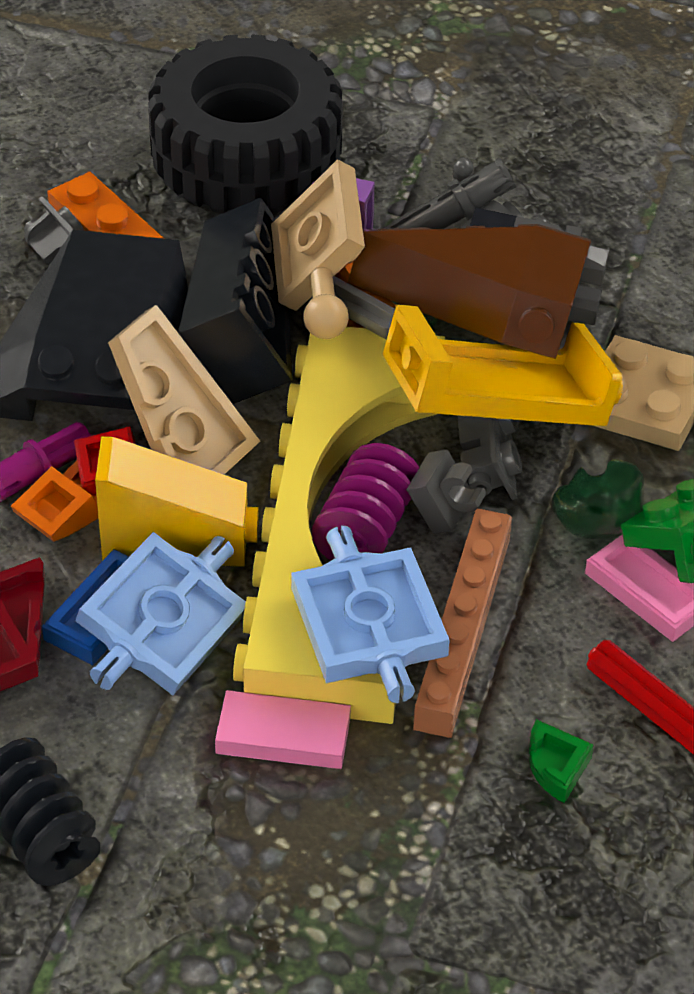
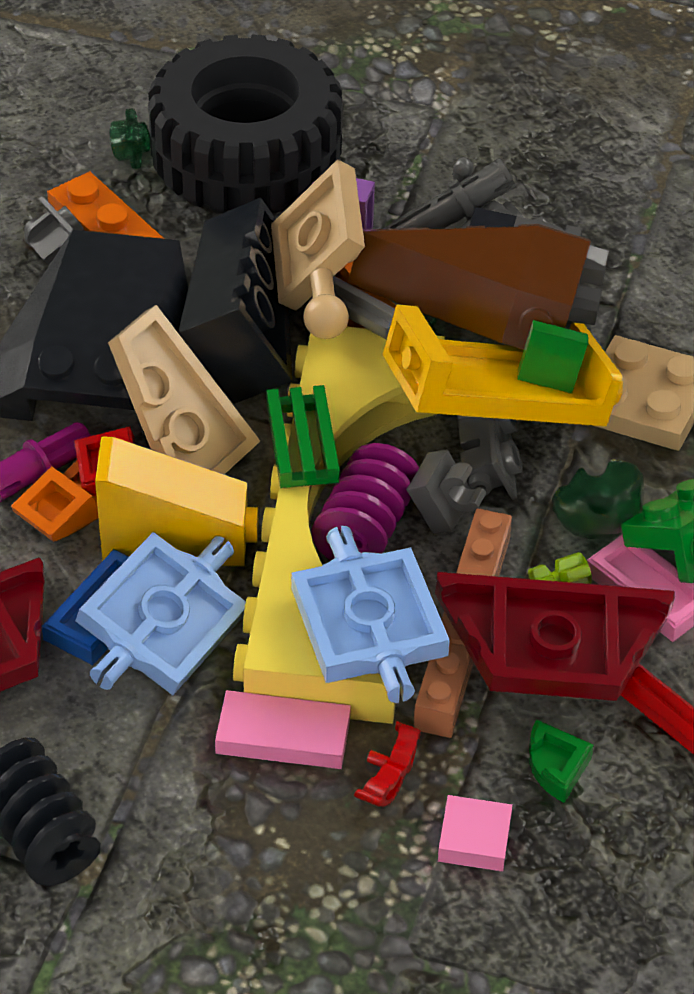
(129, 139): none -> clear green plate
(298, 404): none -> green tile
(386, 784): none -> red piece
(475, 833): none -> bright pink tile
(552, 356): none -> green tile
(553, 633): none -> dark red wing
(570, 568): none -> lime piece

